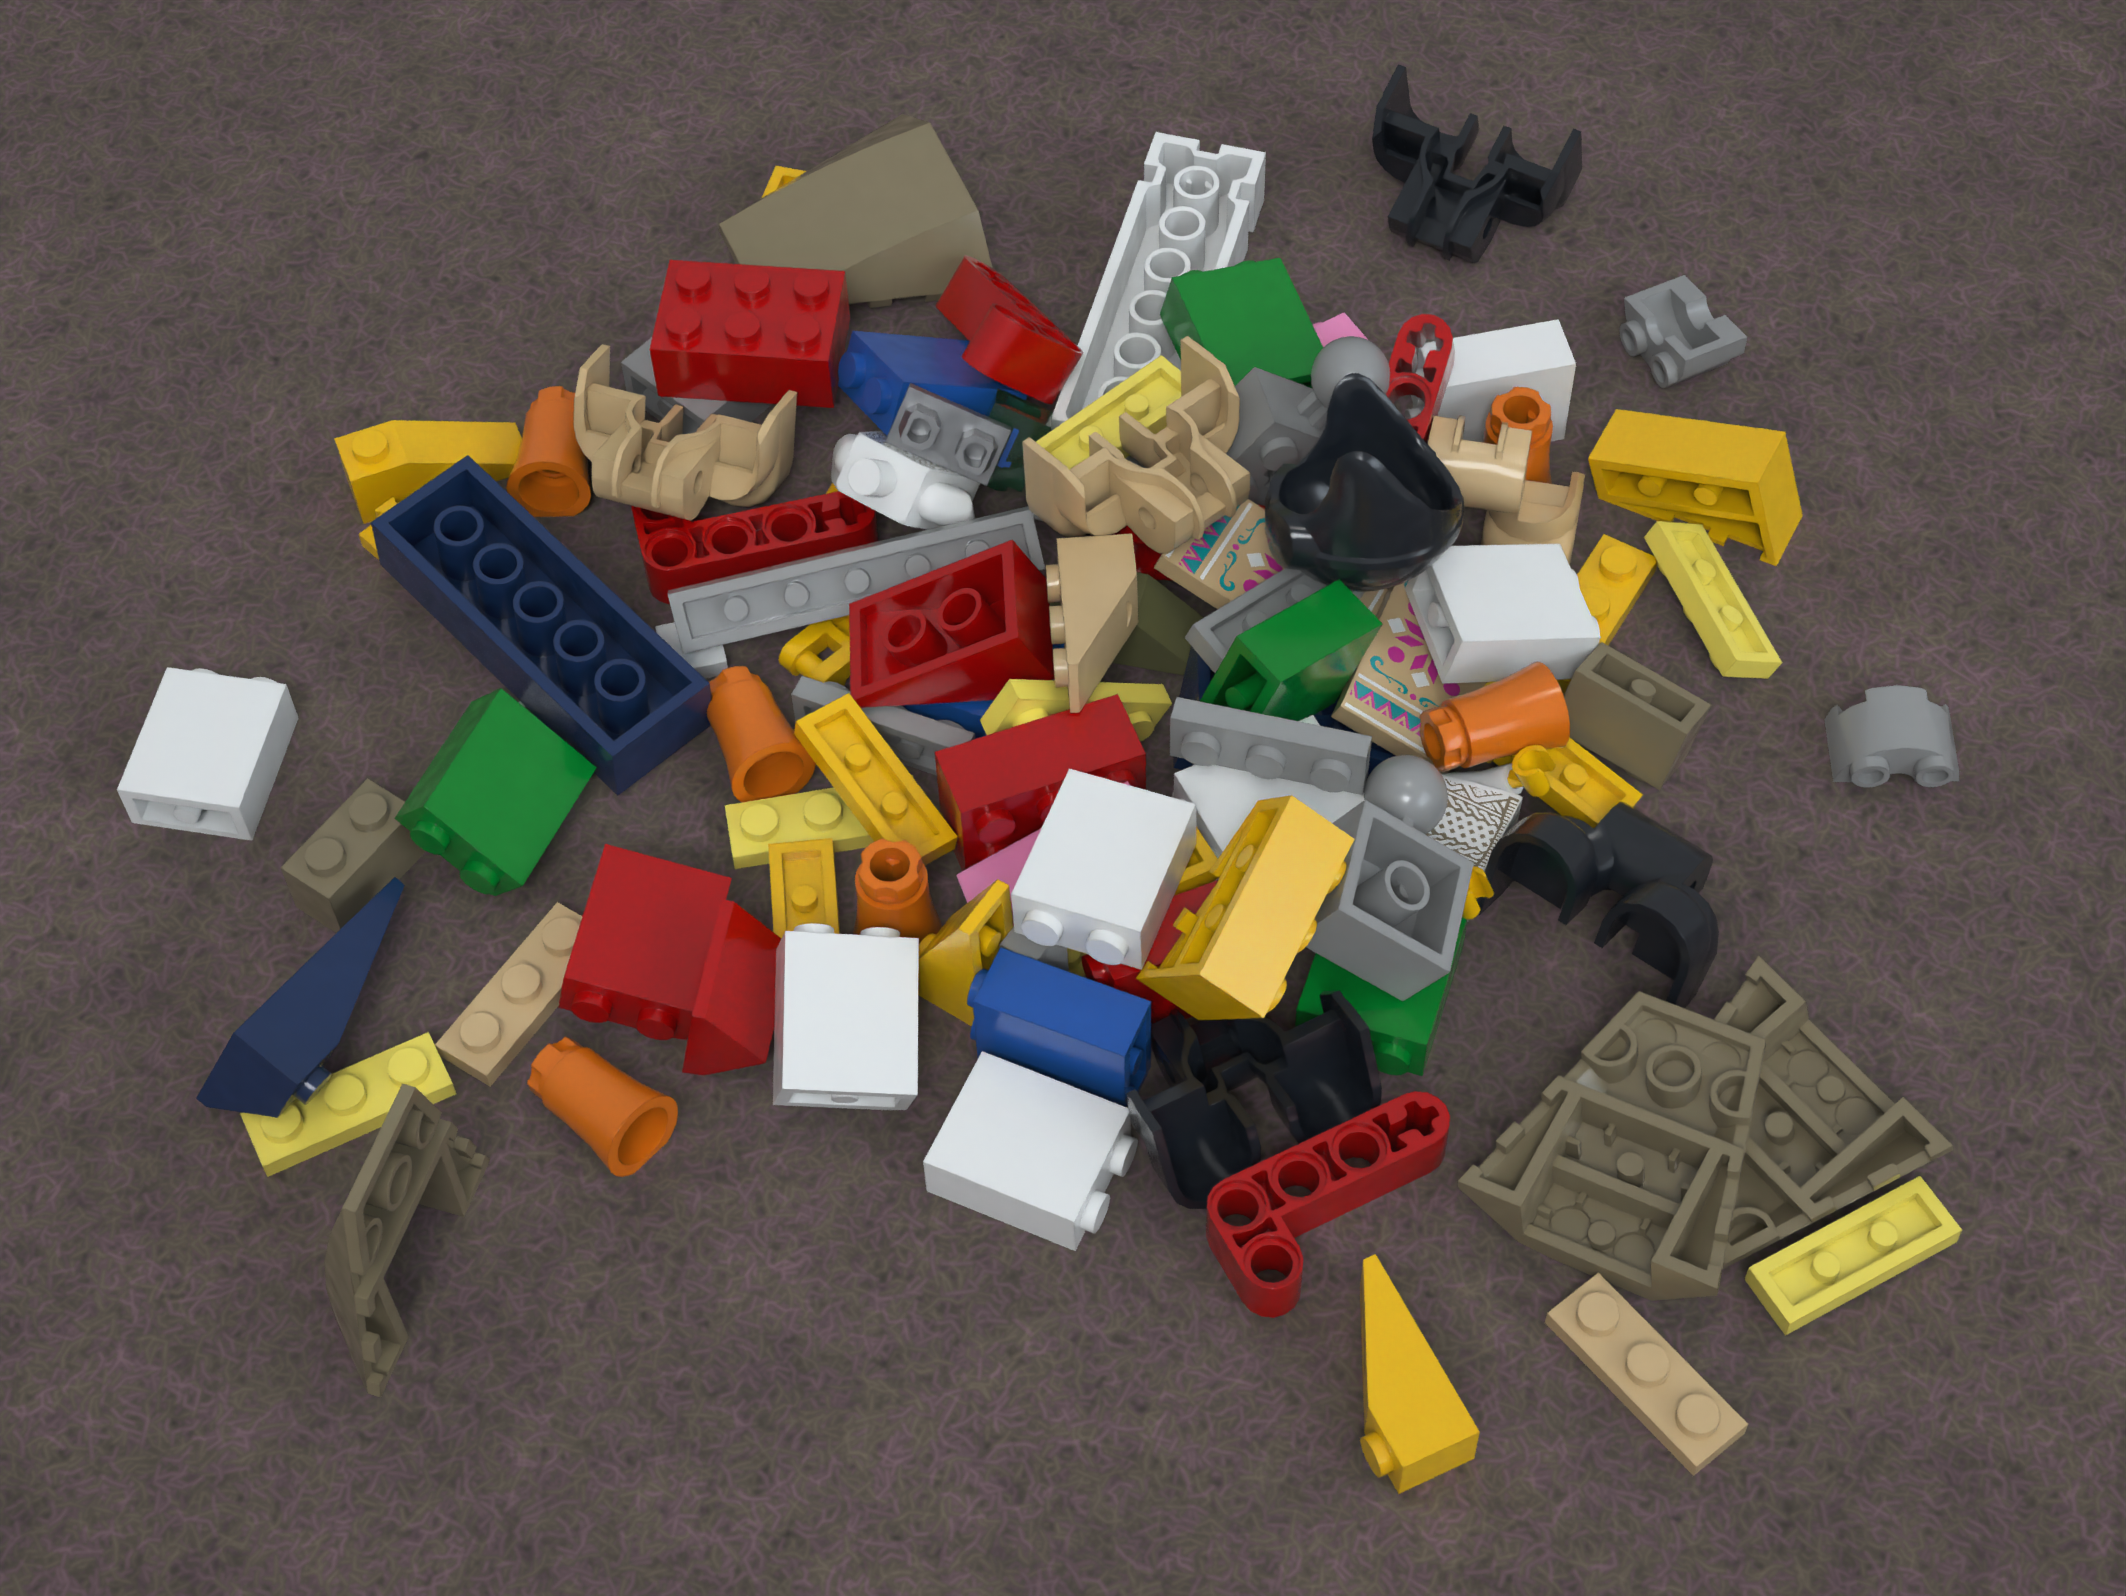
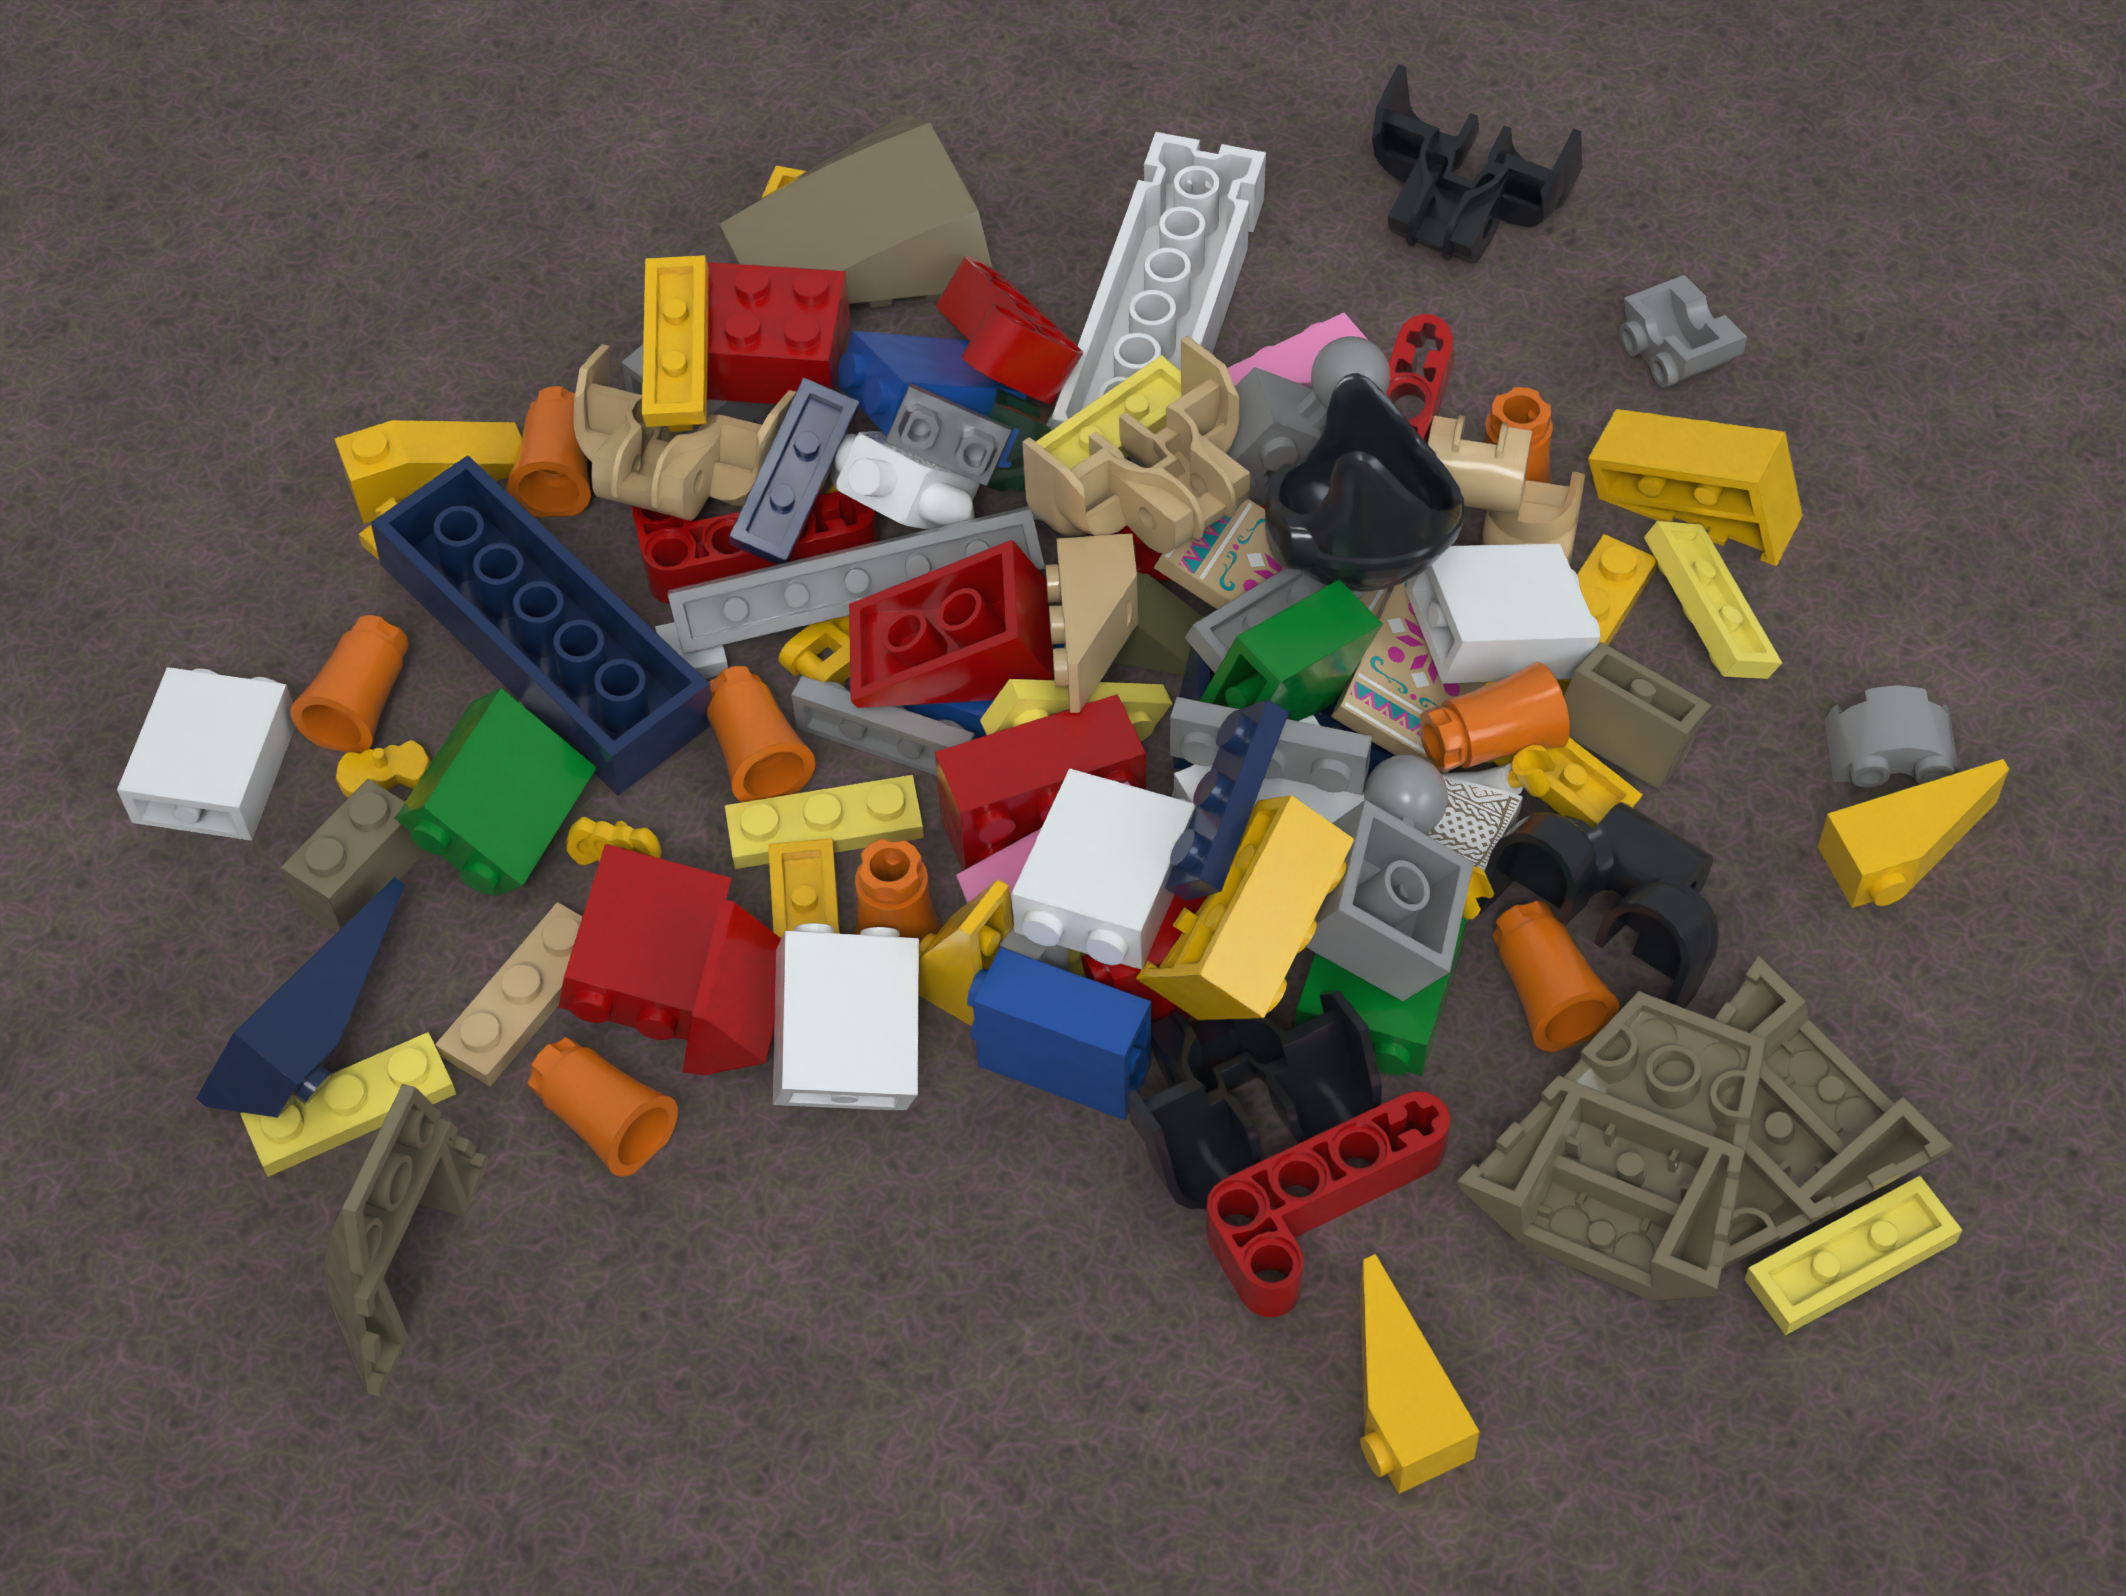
(352, 687): none -> orange plant
(383, 766): none -> yellow piece
(587, 840): none -> yellow piece
(675, 342): none -> yellow hinge
(793, 472): none -> plate
(873, 779): yellow plate -> none
(1030, 1151): white brick -> none
(1225, 800): none -> dark blue plate
(1245, 319): green brick -> none
(1498, 361): white brick -> none
(1552, 978): none -> orange plant
(1646, 1374): tan plate -> none
(1896, 839): none -> yellow slope

